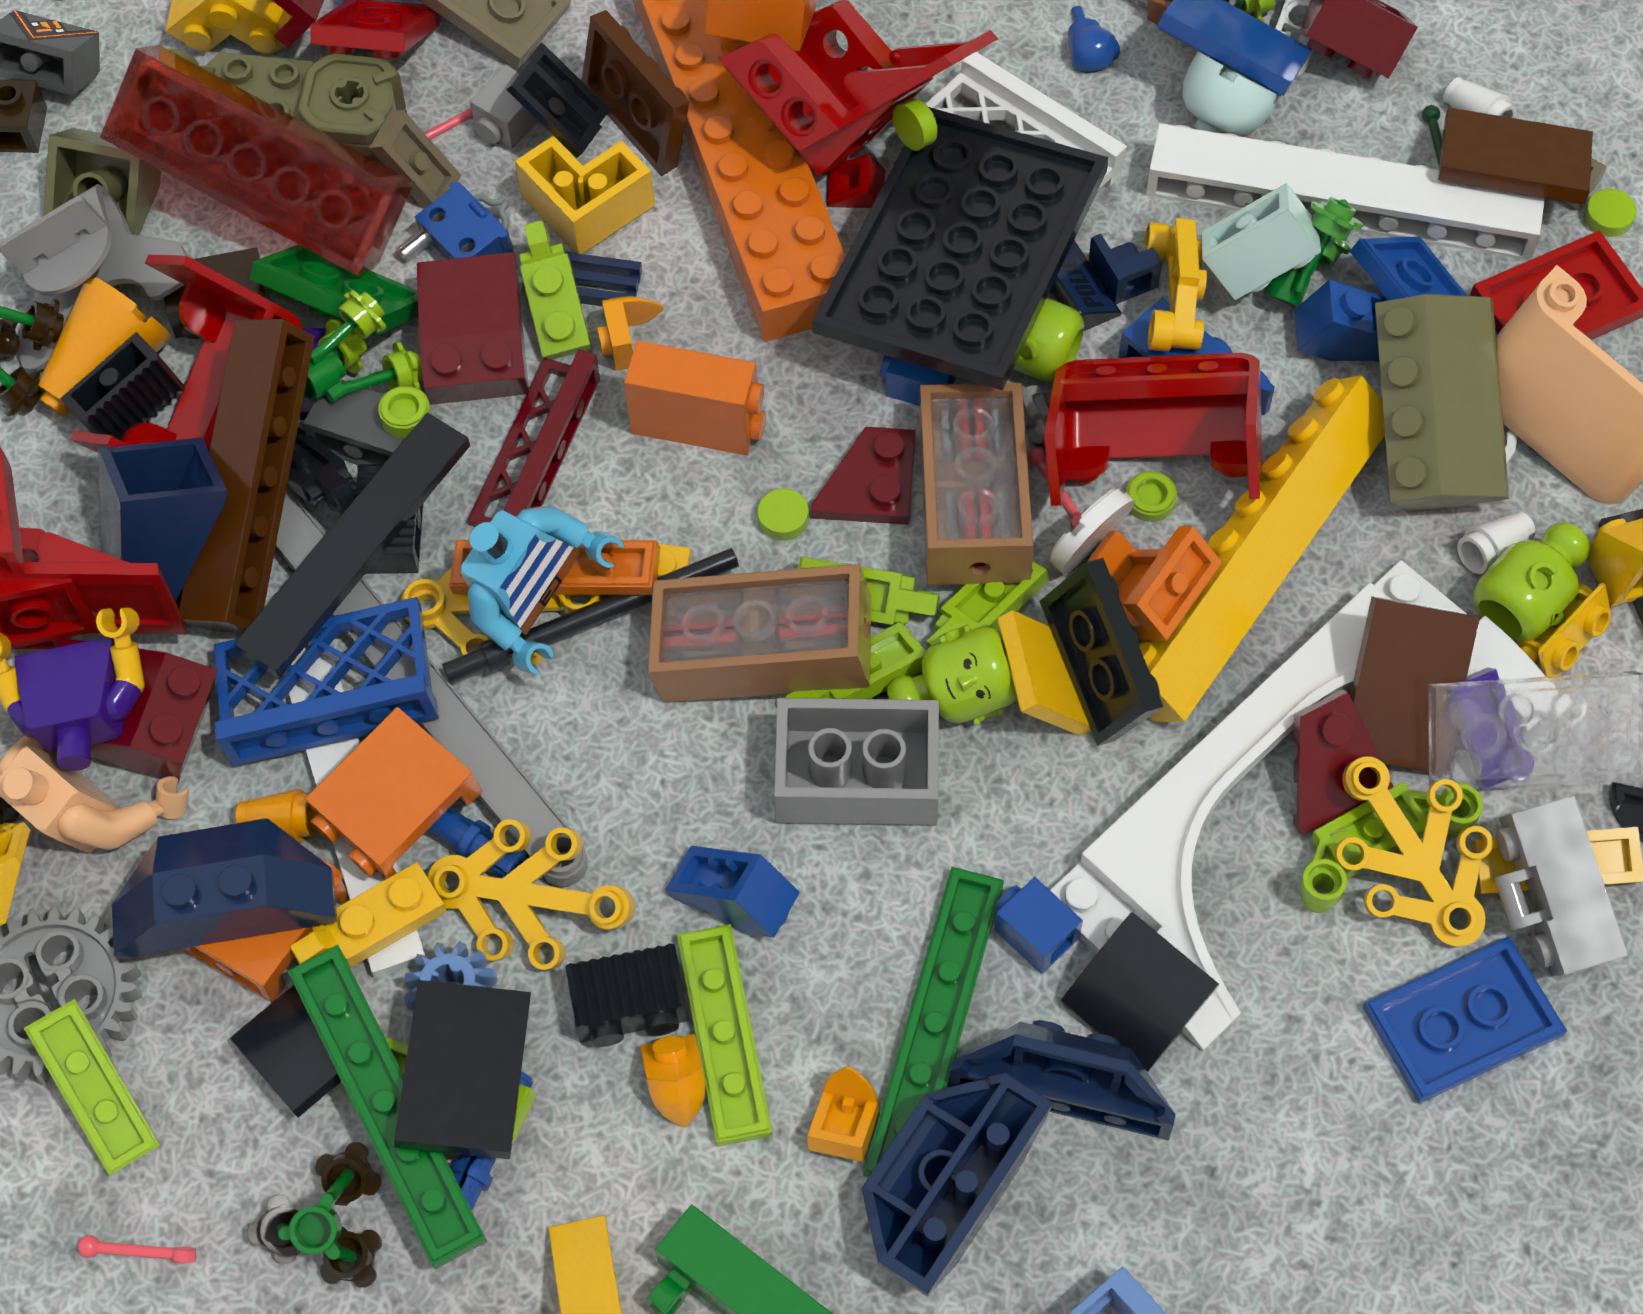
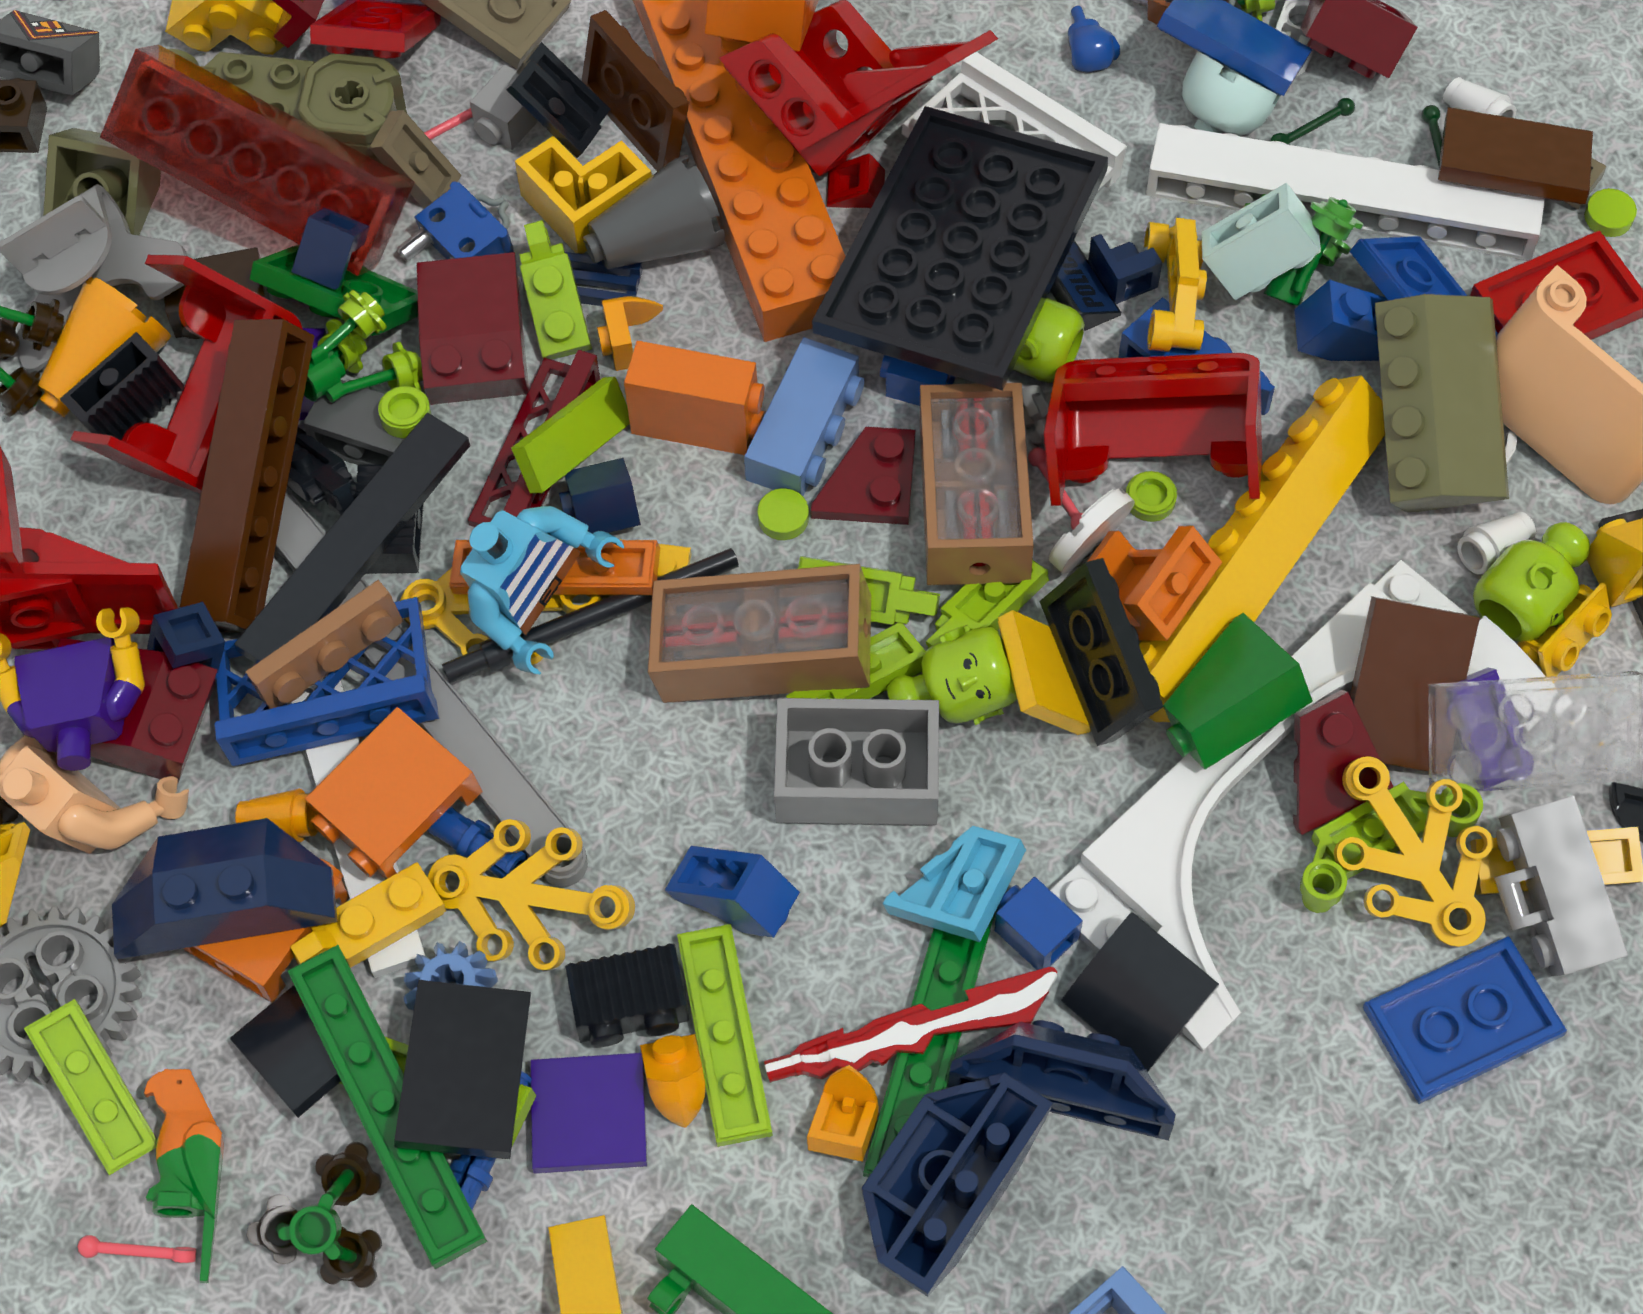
(159, 504): dark blue slope -> none
(187, 636): none -> dark blue panel
(187, 1156): none -> animal
(325, 646): none -> medium nougat plate
(328, 247): none -> dark blue panel
(571, 435): none -> lime tile
(588, 1113): none -> dark purple tile
(601, 497): none -> dark blue brick
(657, 219): none -> dark grey cone
(804, 418): none -> medium blue brick
(913, 1028): none -> red sword
(915, 124): lime tile -> none
(962, 884): none -> medium azure wing
(1234, 694): none -> green slope
(1344, 107): none -> dark green hinge

